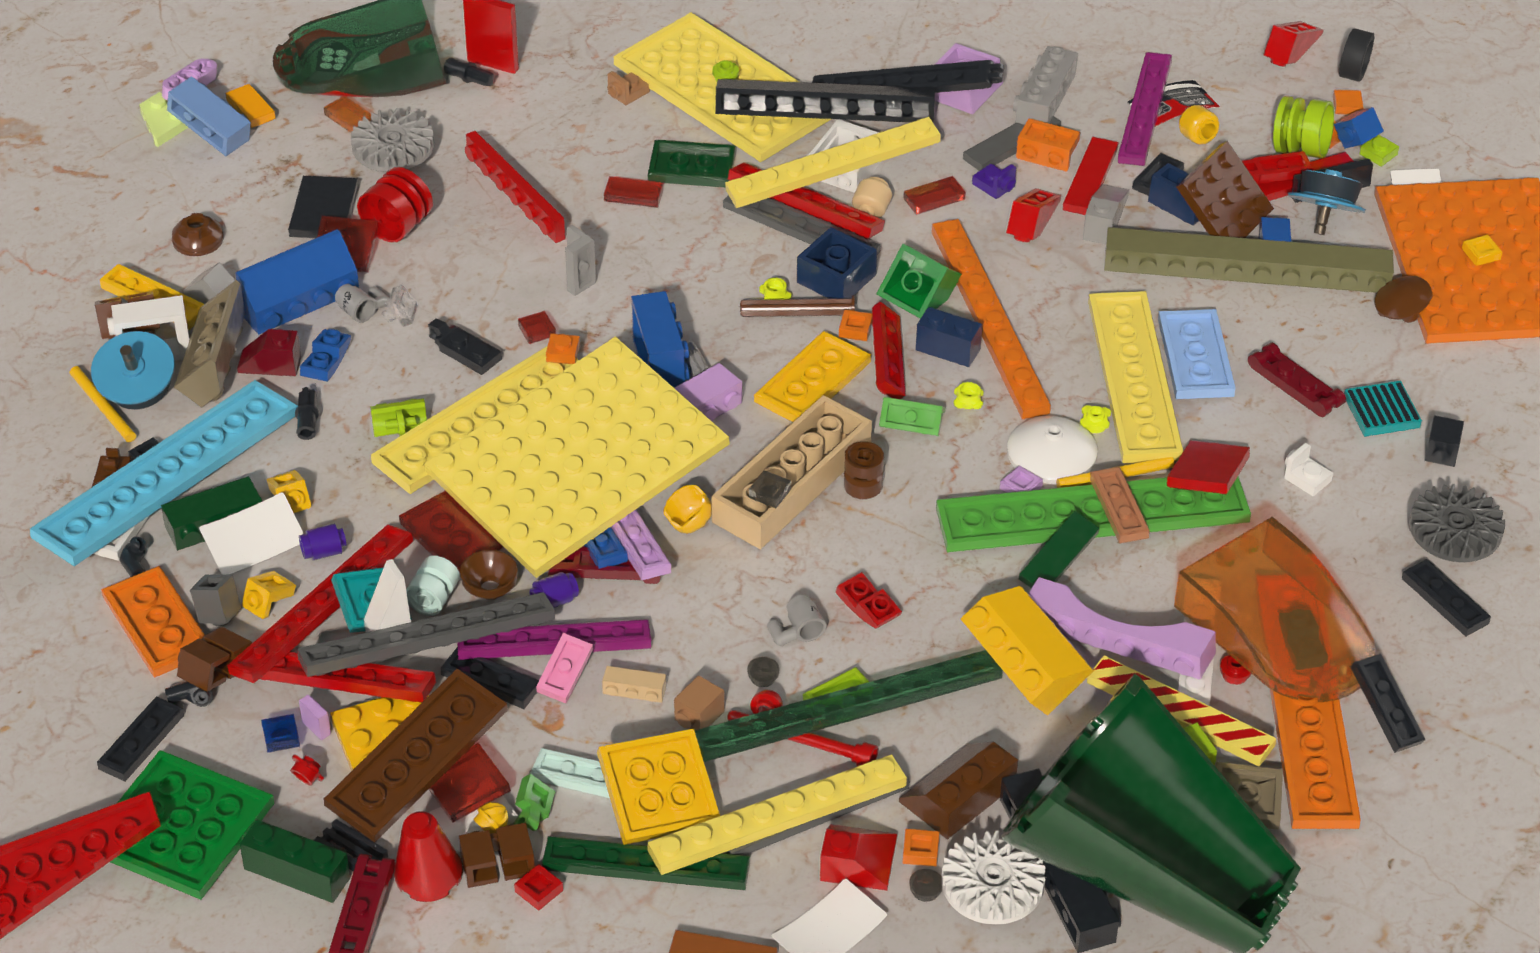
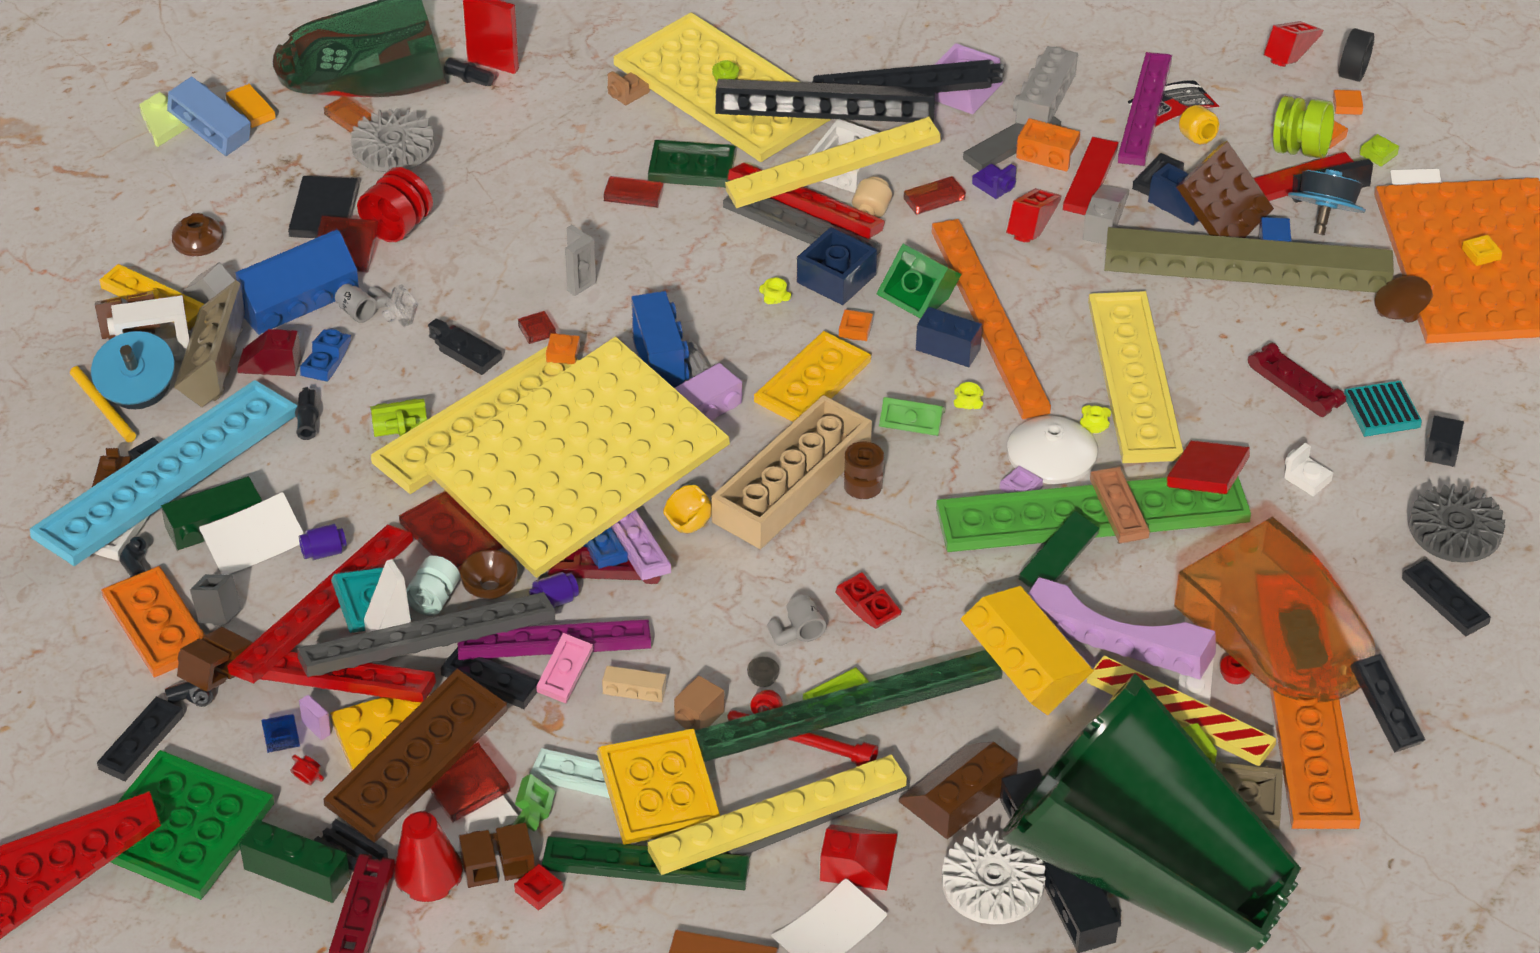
(201, 69): lavender beam -> none
(264, 590): yellow bracket -> none
(294, 489): yellow bracket -> none
(491, 816): yellow plate -> none
(515, 187): red plate -> none
(770, 489): clear smoke plate -> none
(796, 307): reddish brown axle -> none
(888, 351): red plate -> none
(920, 847): orange plate -> none
(924, 891): clear smoke plate -> none
(1127, 470): yellow bar -> none
(1196, 354): light blue plate -> none
(1277, 167): red hinge -> none
(1358, 127): blue brick -> none

